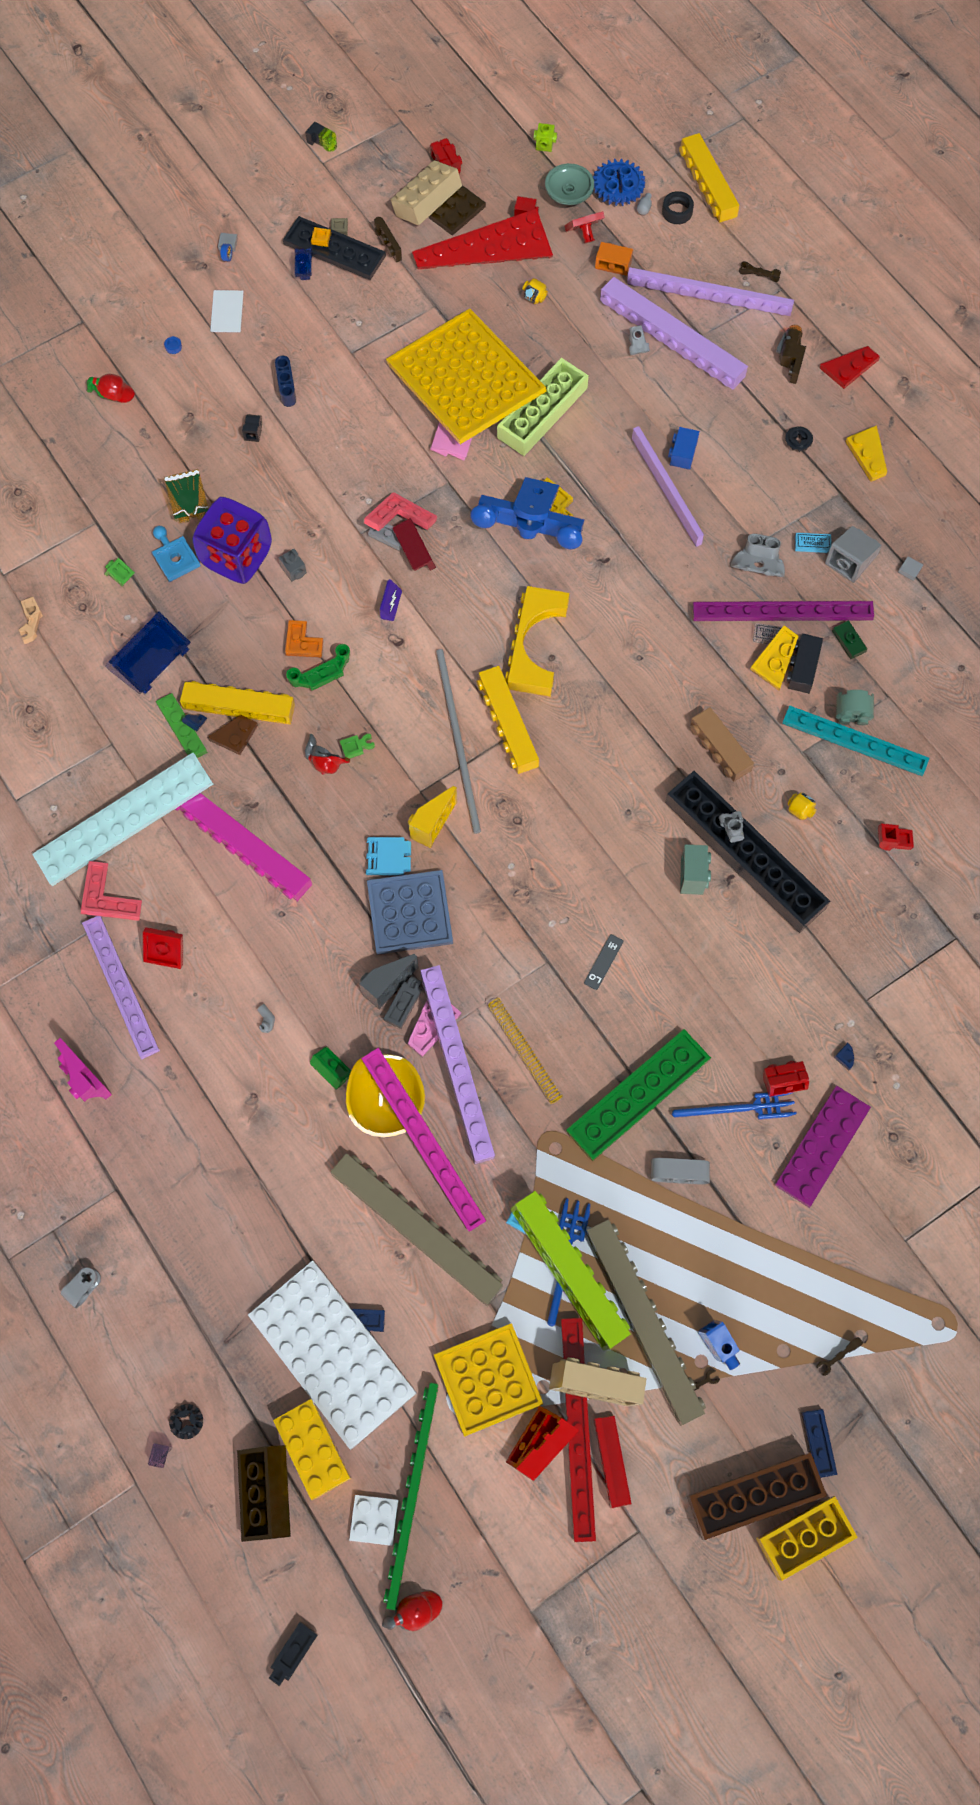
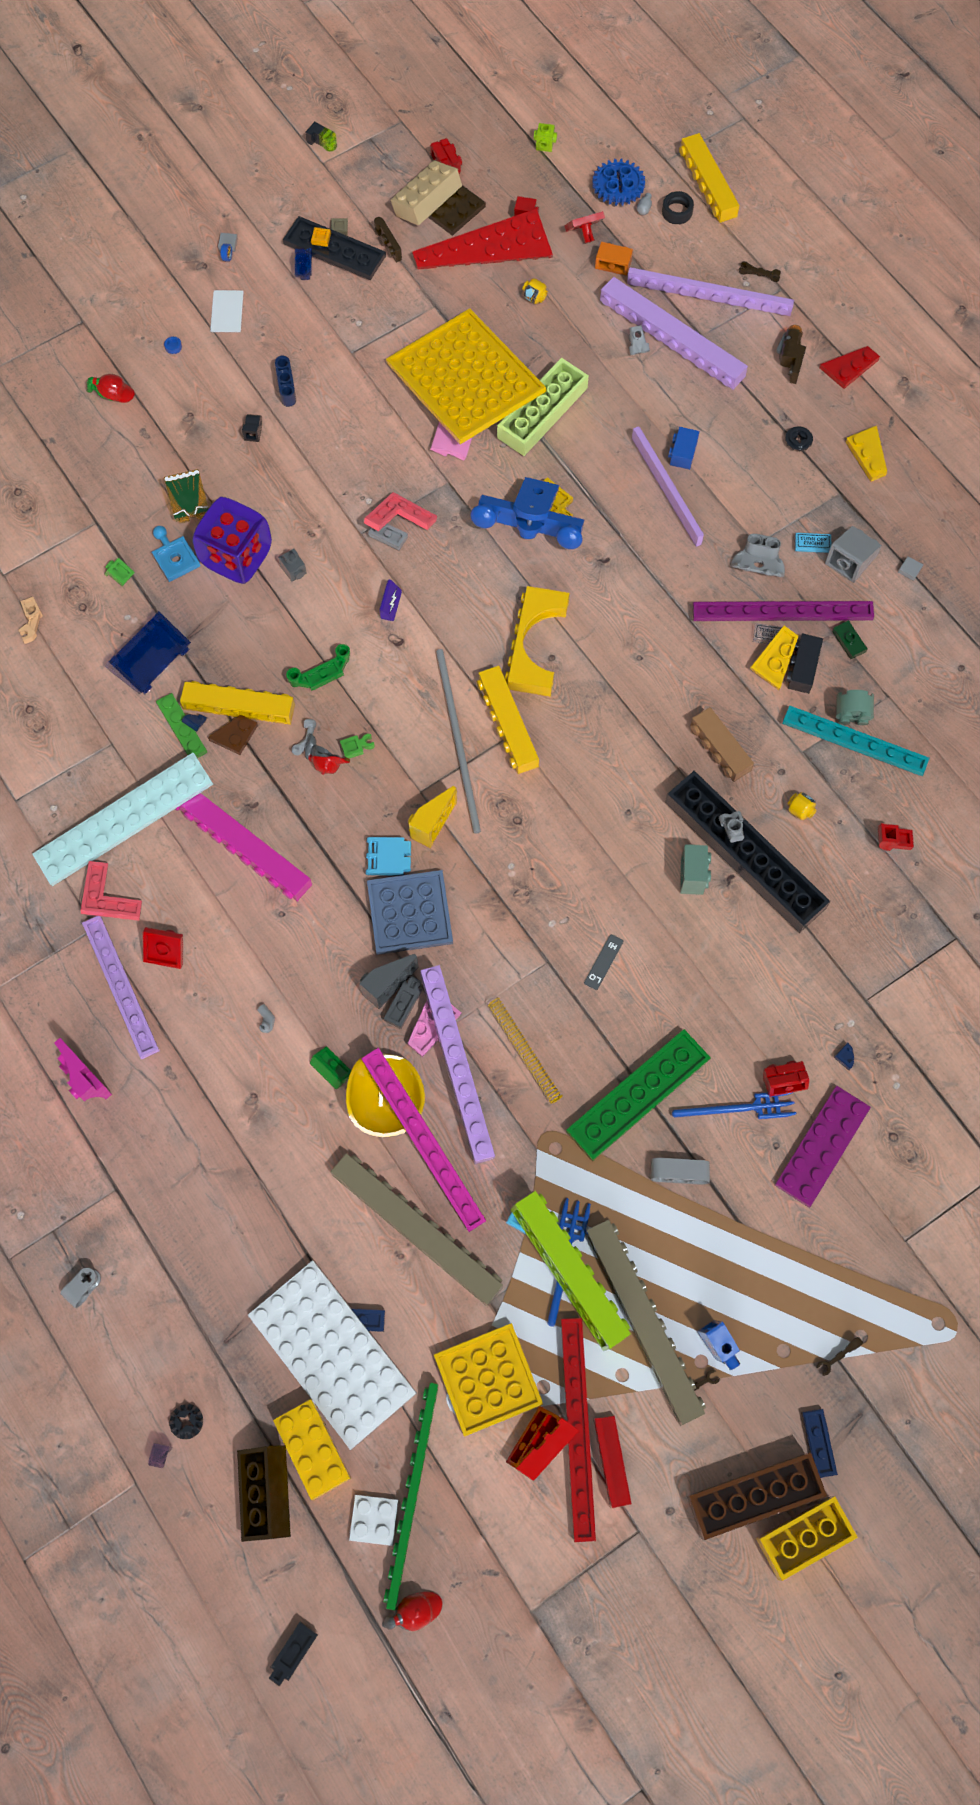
(300, 645): orange plate -> none
(310, 724): none -> light grey piece
(413, 545): dark red panel -> none
(569, 184): sand green dish -> none
(598, 1383): tan brick -> none

